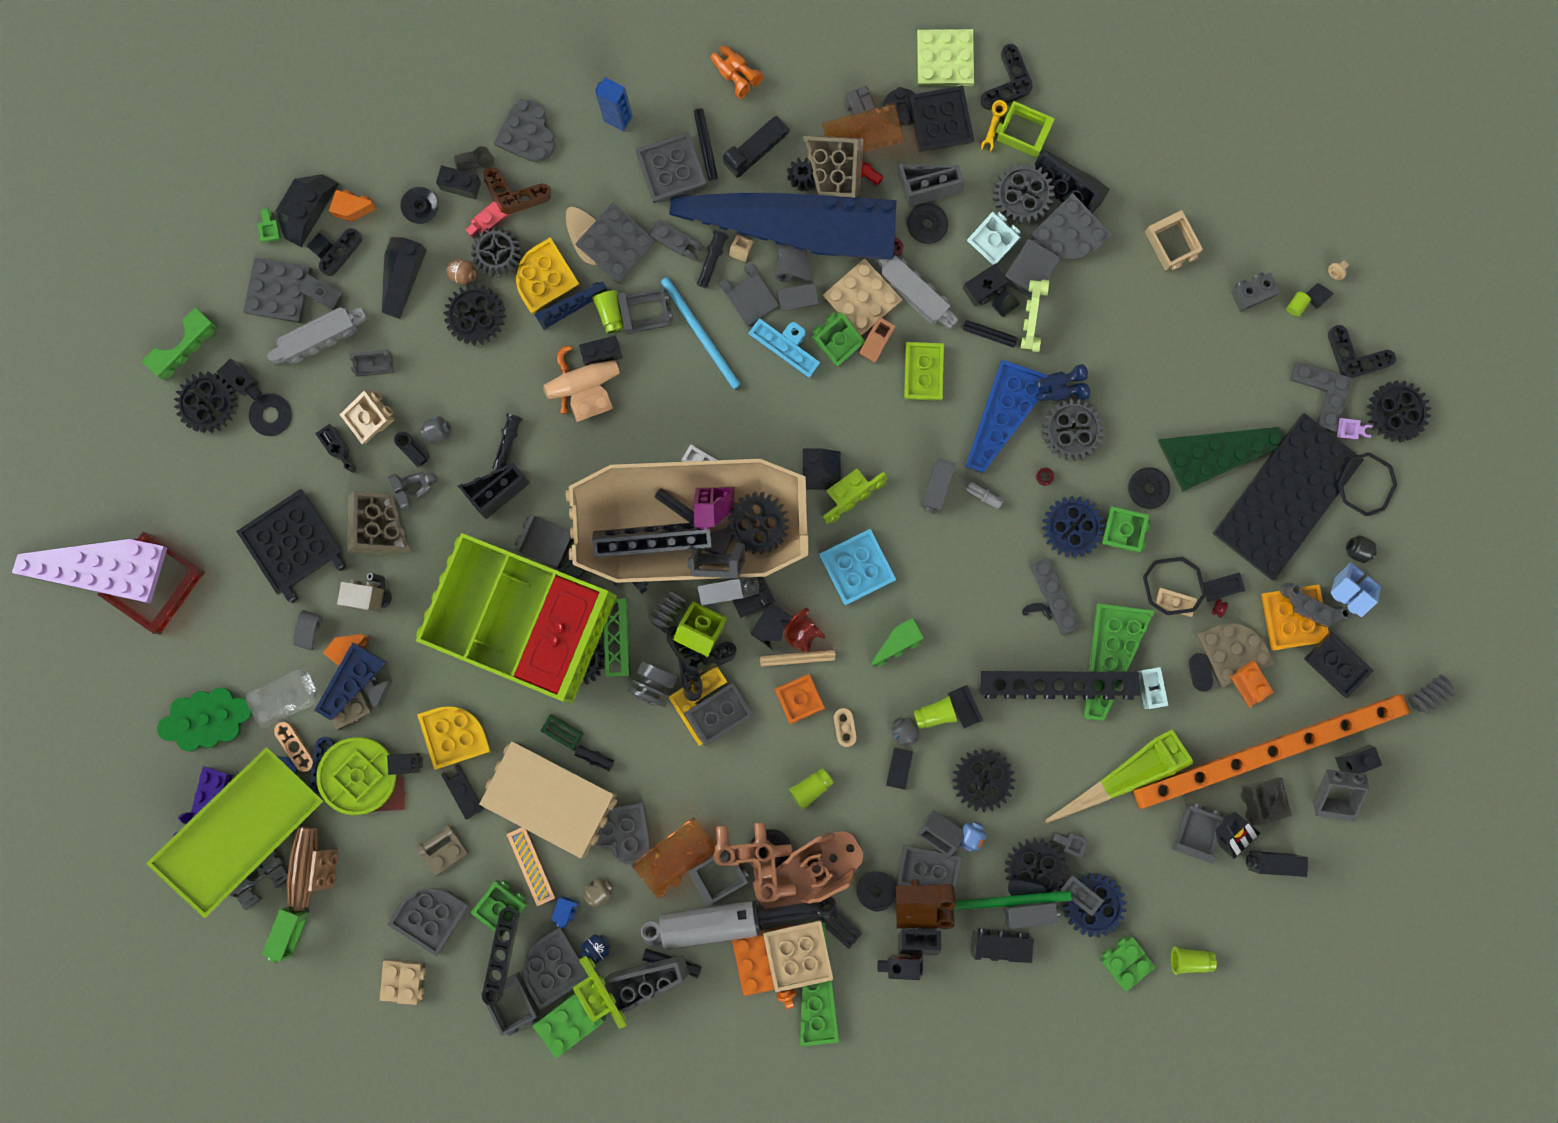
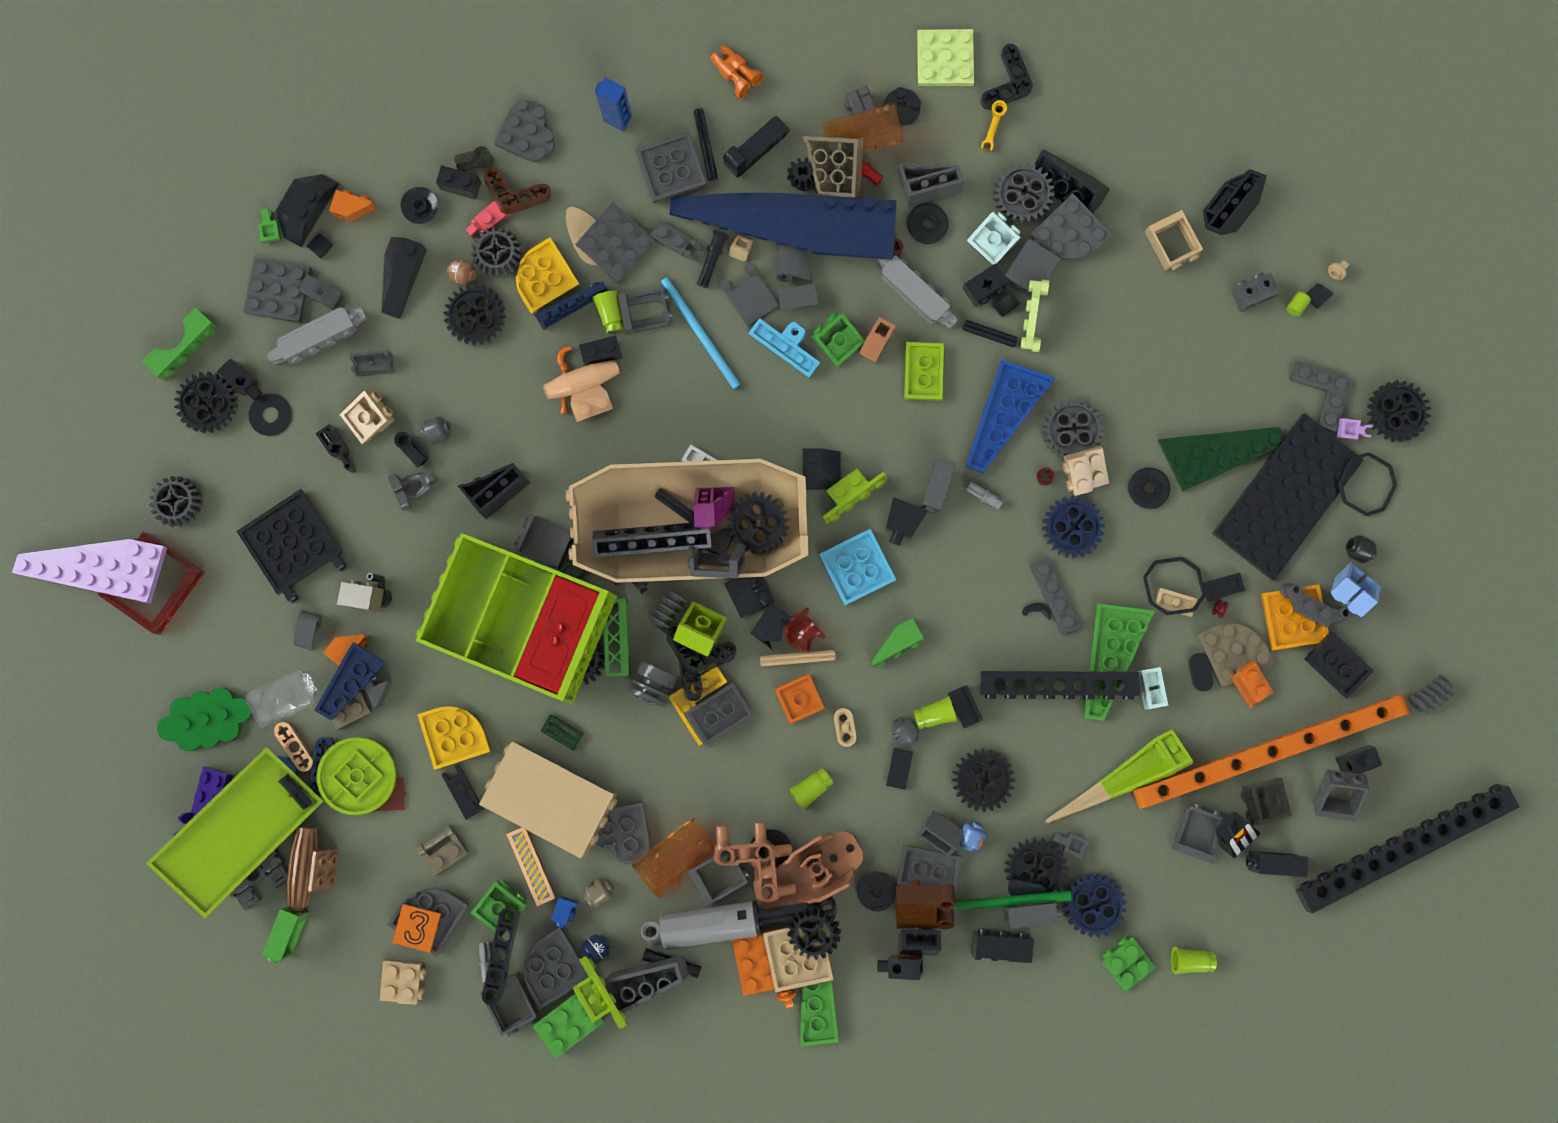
(171, 486): none -> dark grey gear
(295, 792): none -> black axle
(339, 244): black beam -> none
(374, 525): dark tan wedge -> none
(404, 763): black brick -> none
(416, 928): none -> orange tile
(484, 953): none -> light grey axle
(509, 433): black pin -> none
(594, 757): black pin -> none
(728, 590): brick -> none
(820, 937): none -> black gear
(840, 938): black tile -> none
(862, 297): tan plate -> none
(903, 520): none -> black torso
(941, 118): black plate -> none
(1031, 115): lime window -> none
(1057, 385): dark blue piece -> none
(1082, 895): dark grey plate -> none
(1085, 470): none -> tan plate
(1126, 530): bright green plate -> none
(1234, 202): none -> black wedge
(1351, 360): black beam -> none
(1503, 803): none -> black brick

